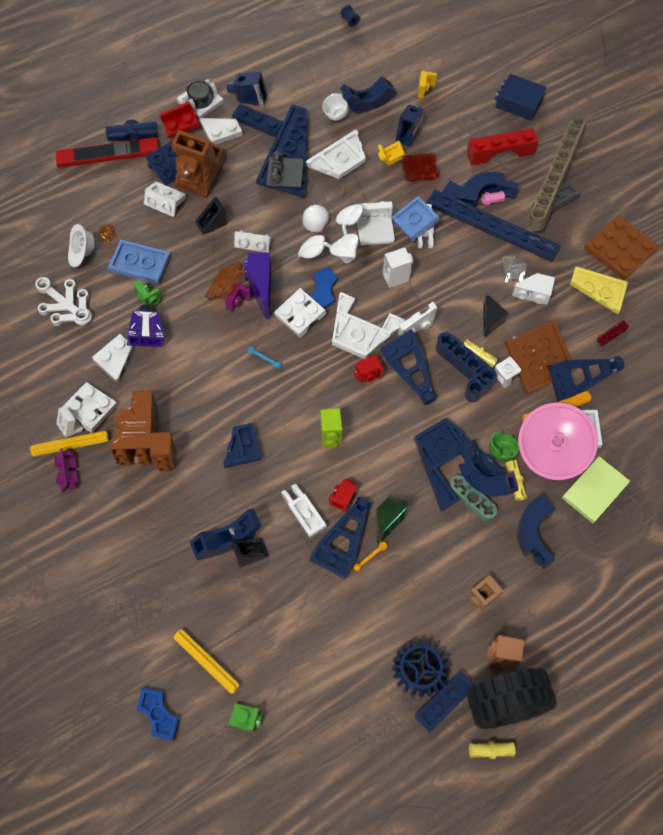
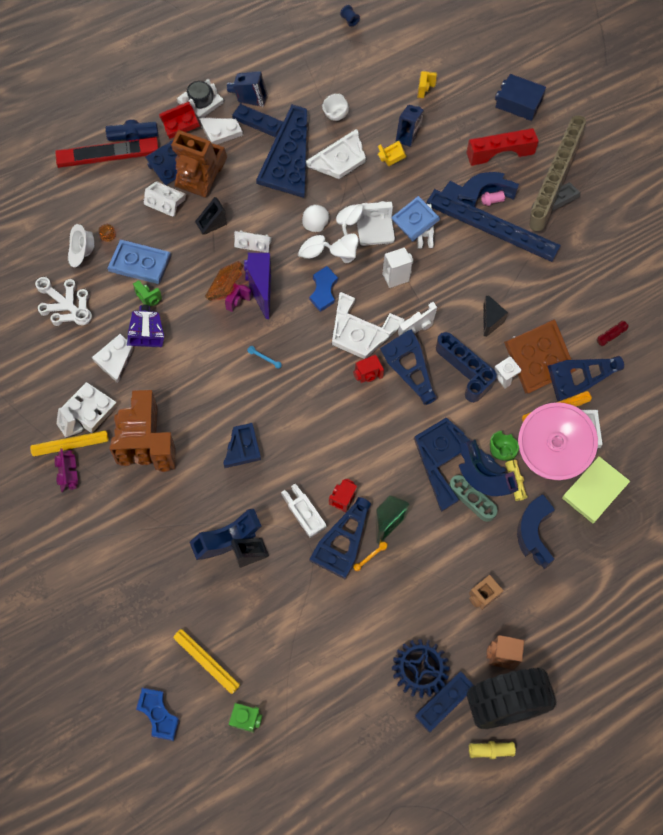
(284, 171): dark grey hinge -> none
(302, 315): white brick -> none
(330, 427): lime brick -> none
(370, 98): dark blue arch -> none
(420, 167): clear red bracket -> none
(481, 353): light yellow pin -> none
(513, 268): clear slope -> none
(535, 288): white slope -> none
(600, 287): light yellow wing -> none
(621, 247): dark orange plate -> none

